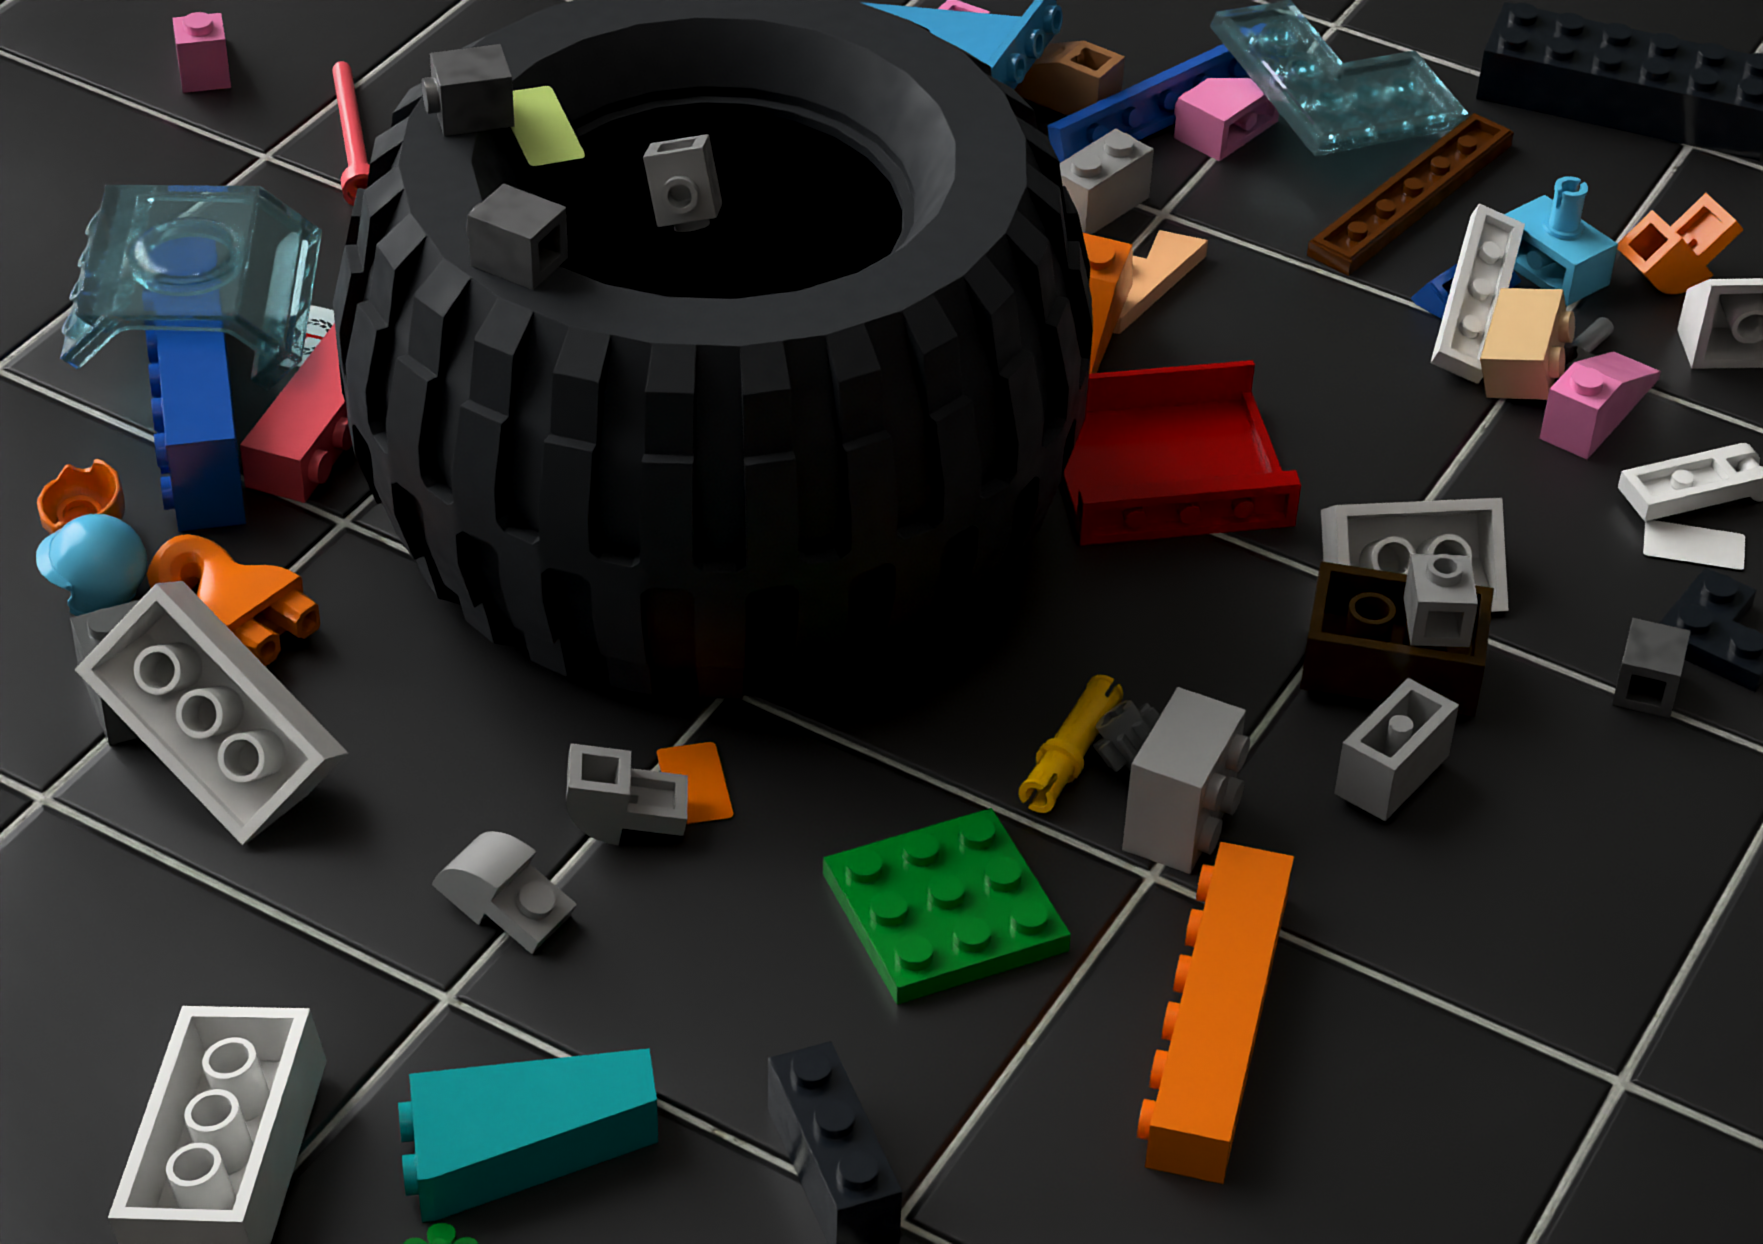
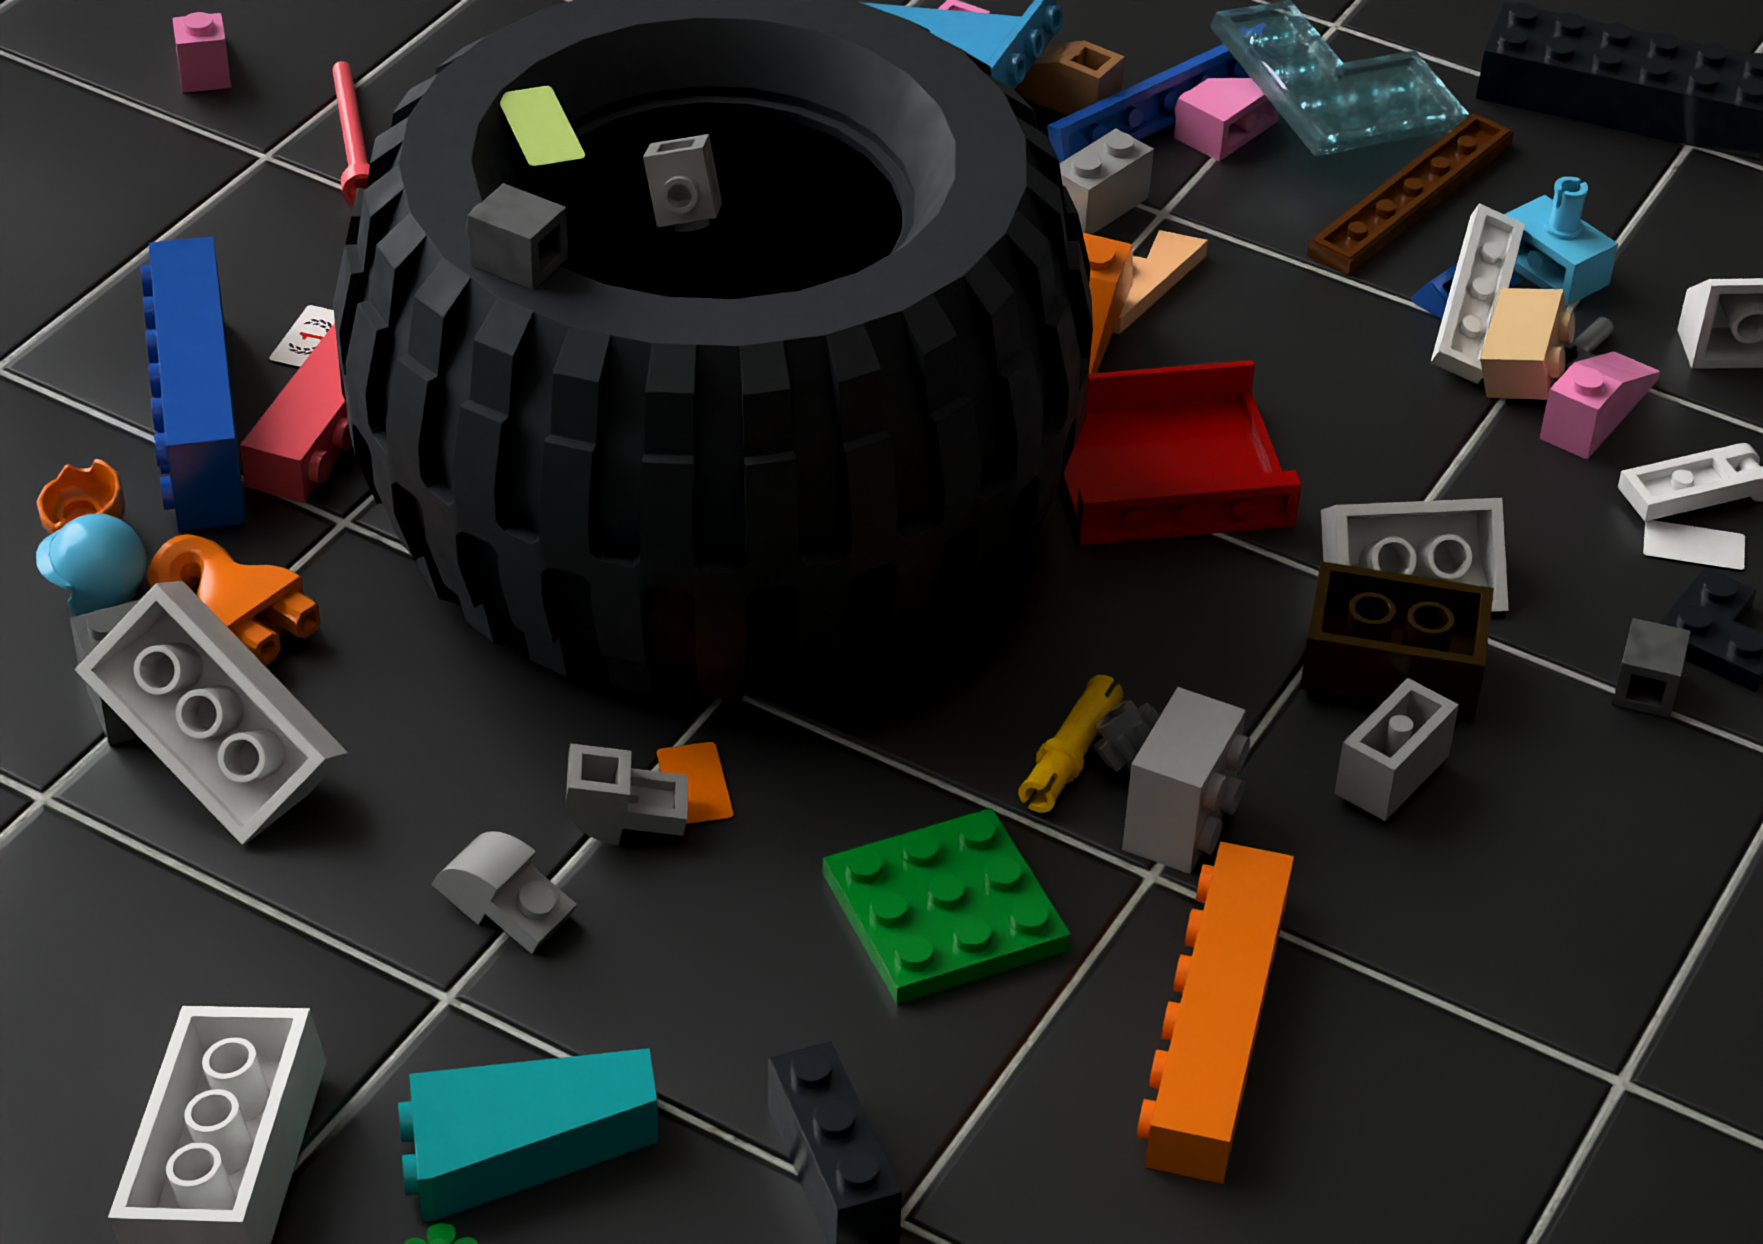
(196, 264): clear light blue panel -> none
(470, 90): flat silver brick -> none
(1440, 600): light grey brick -> none
(1678, 254): orange brick -> none

